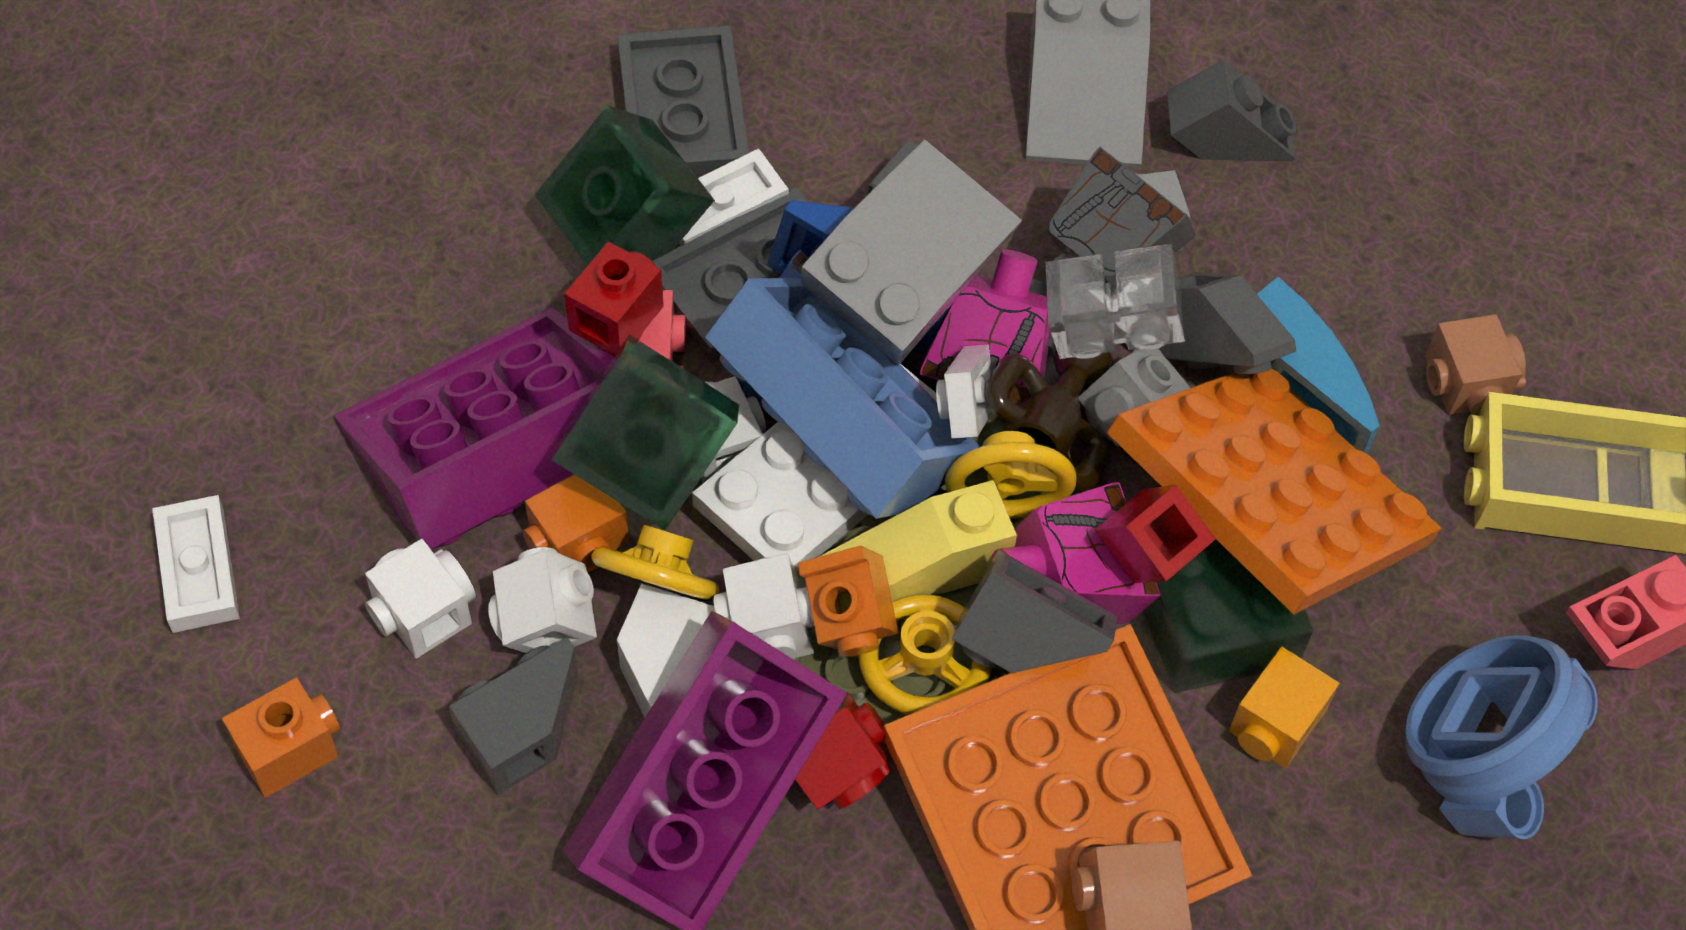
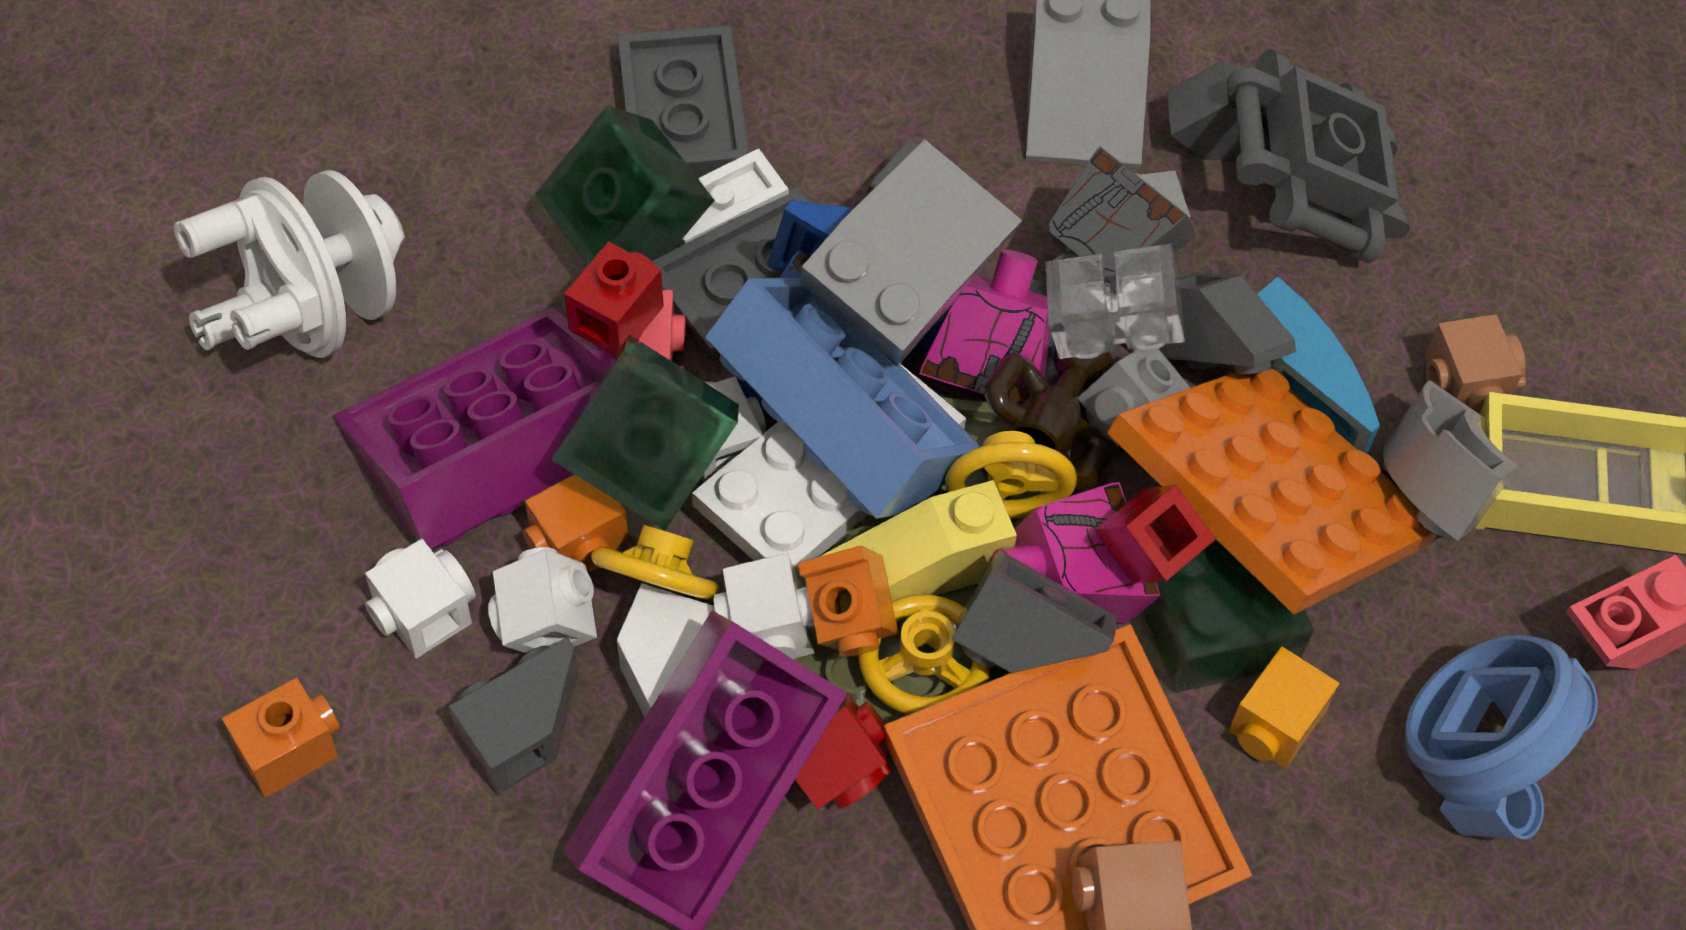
(195, 564): white plate -> none
(298, 262): none -> white piece
(963, 392): white plate -> none
(1325, 155): none -> dark grey brick
(1445, 463): none -> light grey brick

